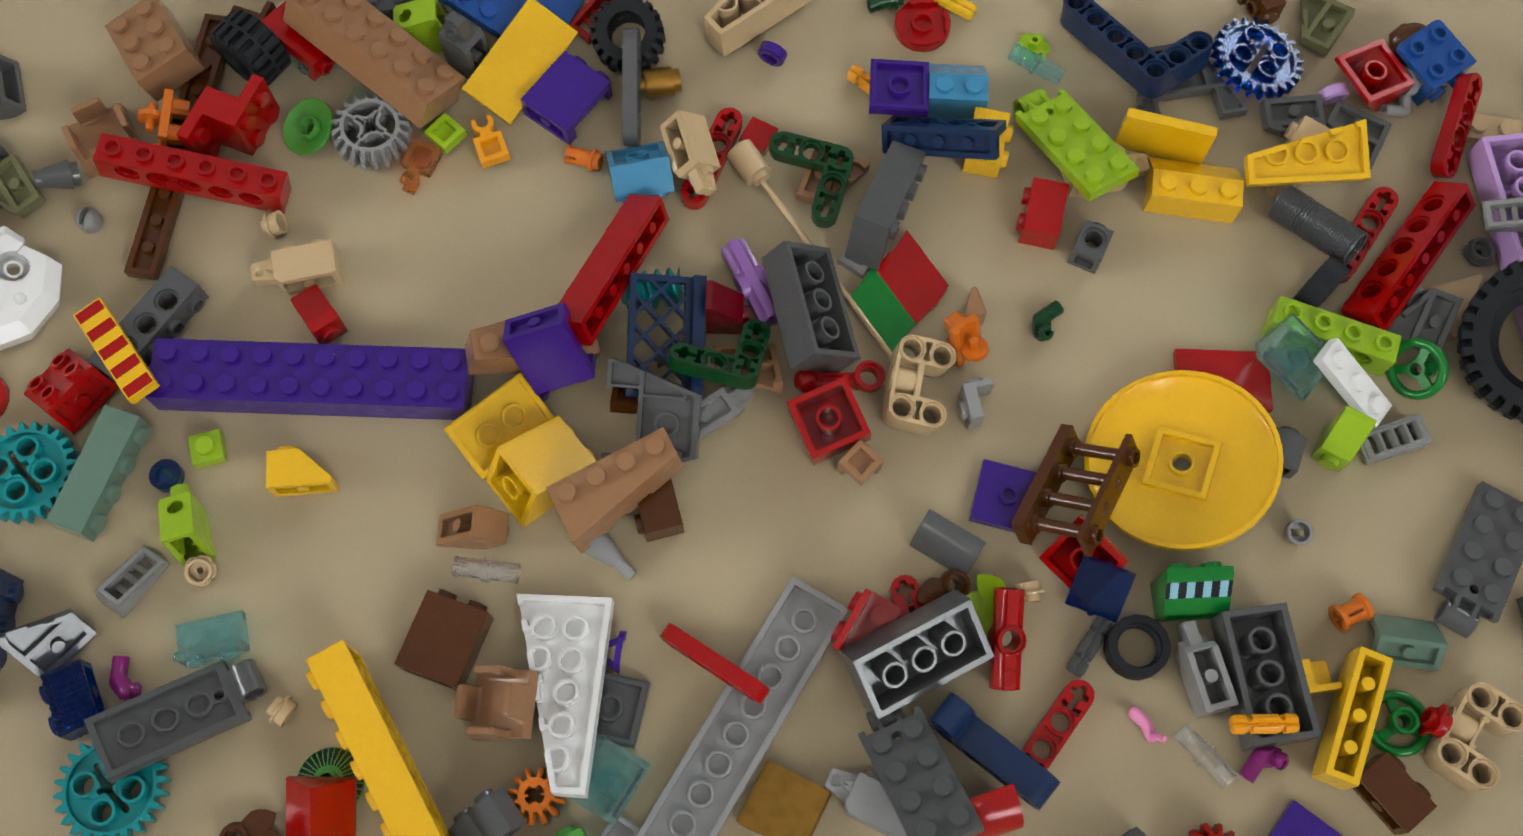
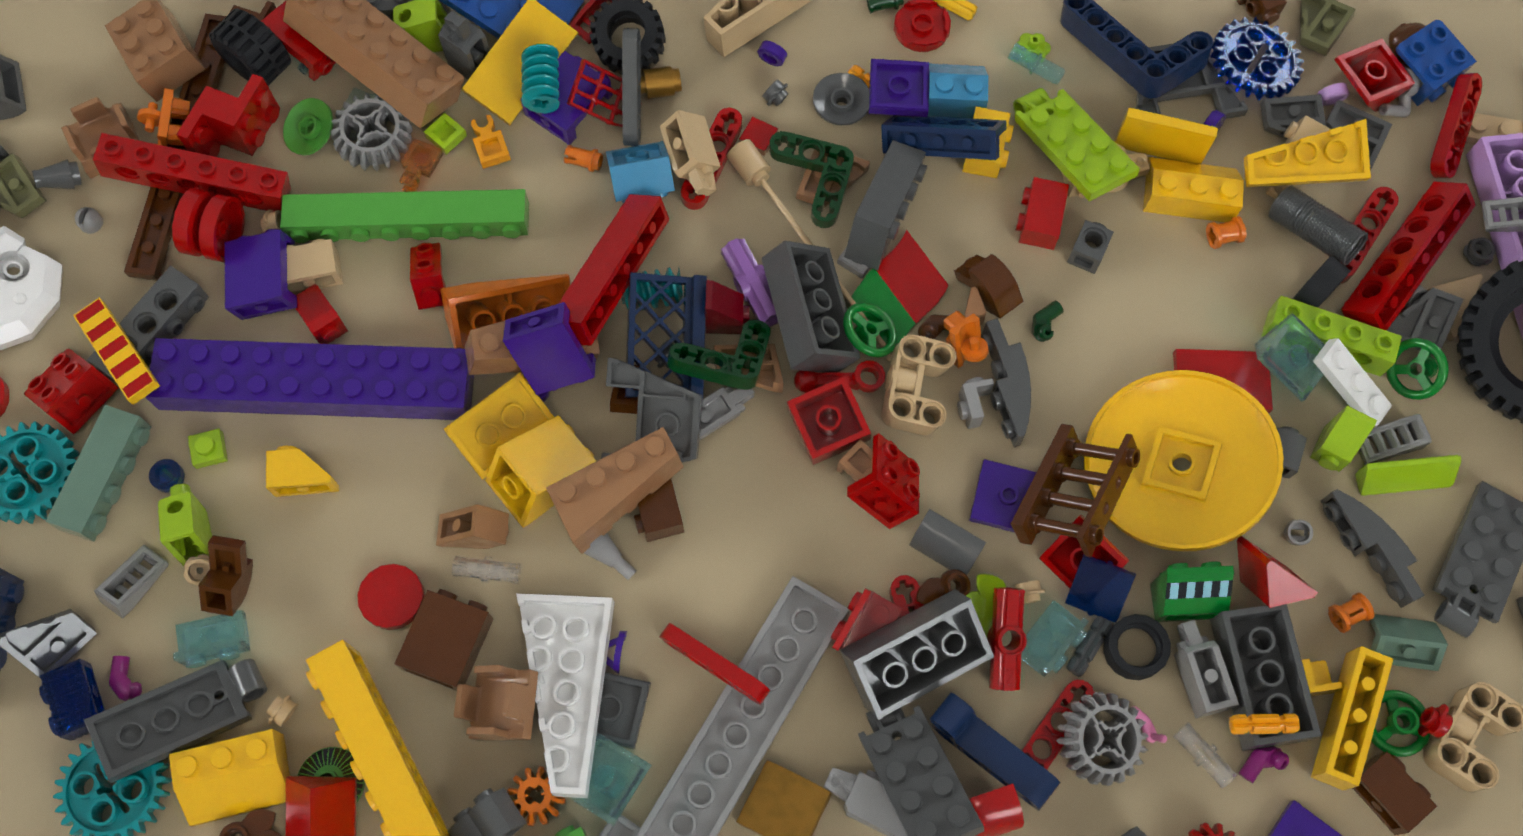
(206, 222): none -> red wheel
(228, 577): none -> reddish brown brick
(230, 776): none -> yellow slope
(258, 275): none -> dark purple panel
(390, 596): none -> red tile
(405, 215): none -> bright green brick
(427, 274): none -> red bracket
(492, 302): none -> orange wedge
(540, 78): none -> teal piece
(593, 97): none -> red window
(776, 93): none -> dark grey plate
(845, 89): none -> dark grey dish
(865, 333): none -> green piece
(892, 487): none -> red bracket
(932, 326): none -> reddish brown arm
(994, 282): none -> reddish brown brick
(1013, 391): none -> dark grey slope
(1051, 638): none -> clear light blue bracket
(1120, 738): none -> light grey gear
(1215, 119): none -> dark purple tile
(1226, 232): none -> orange bush
(1270, 578): none -> red slope
(1367, 532): none -> dark grey slope
(1408, 475): none -> lime slope

